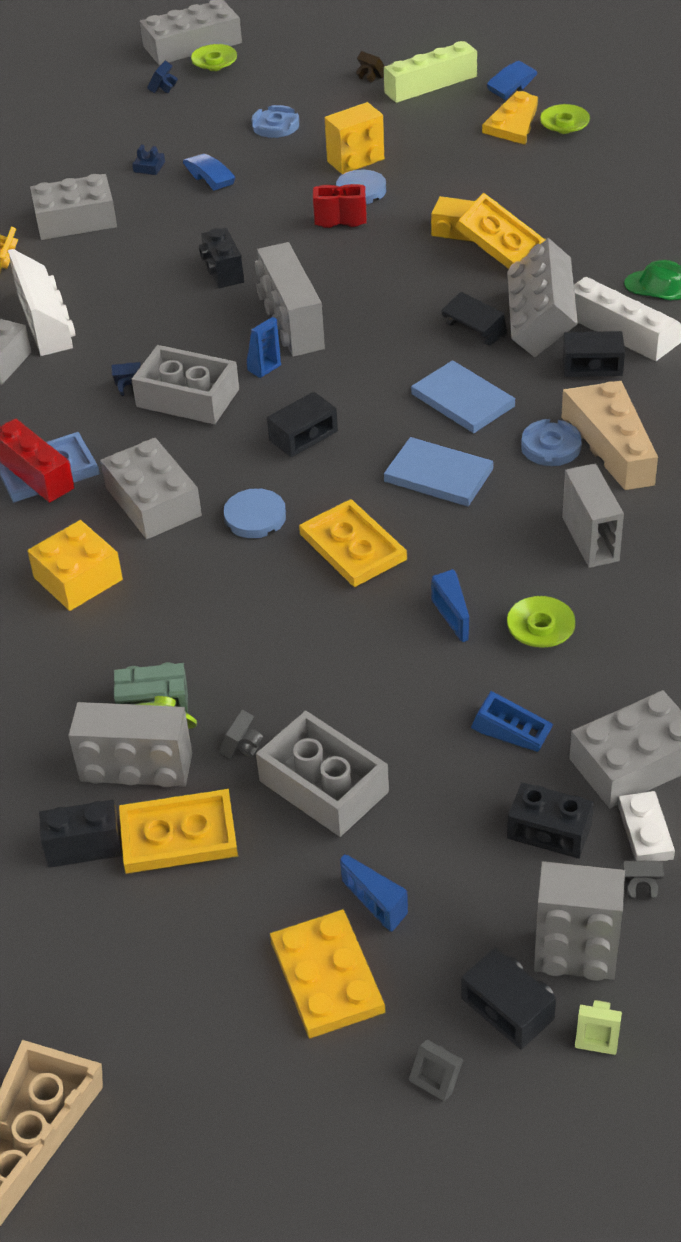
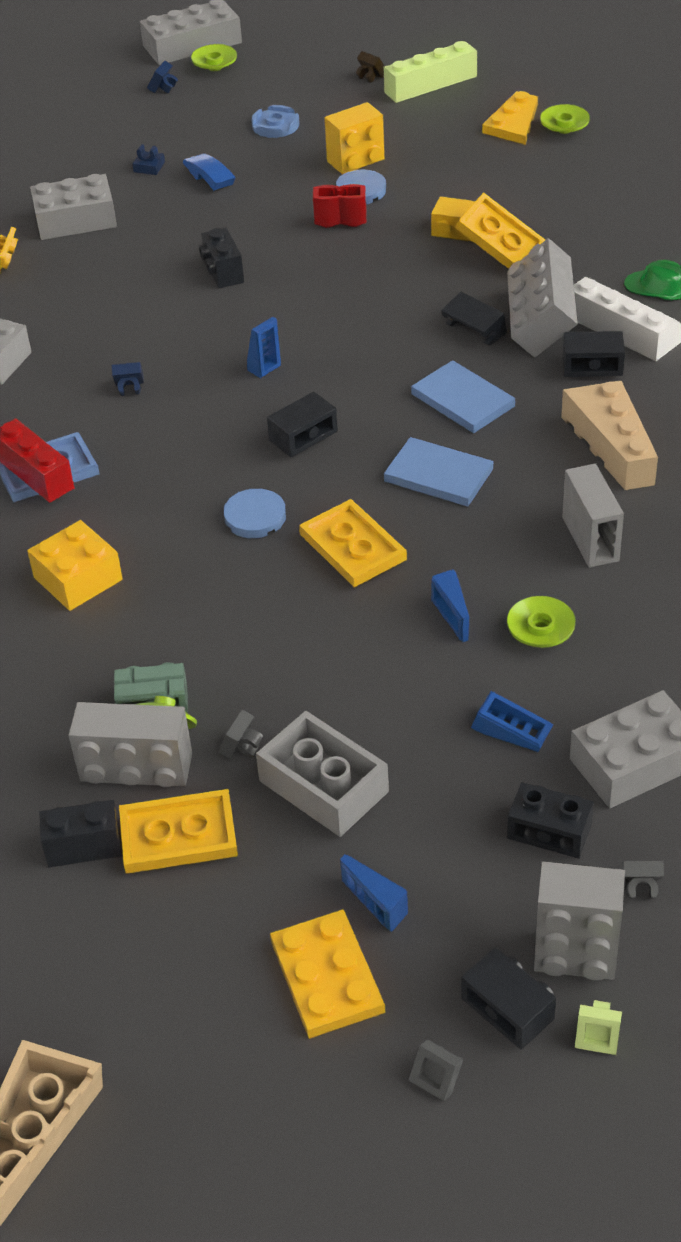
(42, 305): white slope -> none
(151, 488): light grey brick -> none
(185, 384): light grey brick -> none
(290, 299): light grey brick -> none
(510, 78): blue slope -> none
(551, 442): medium blue tile -> none
(646, 827): white plate -> none

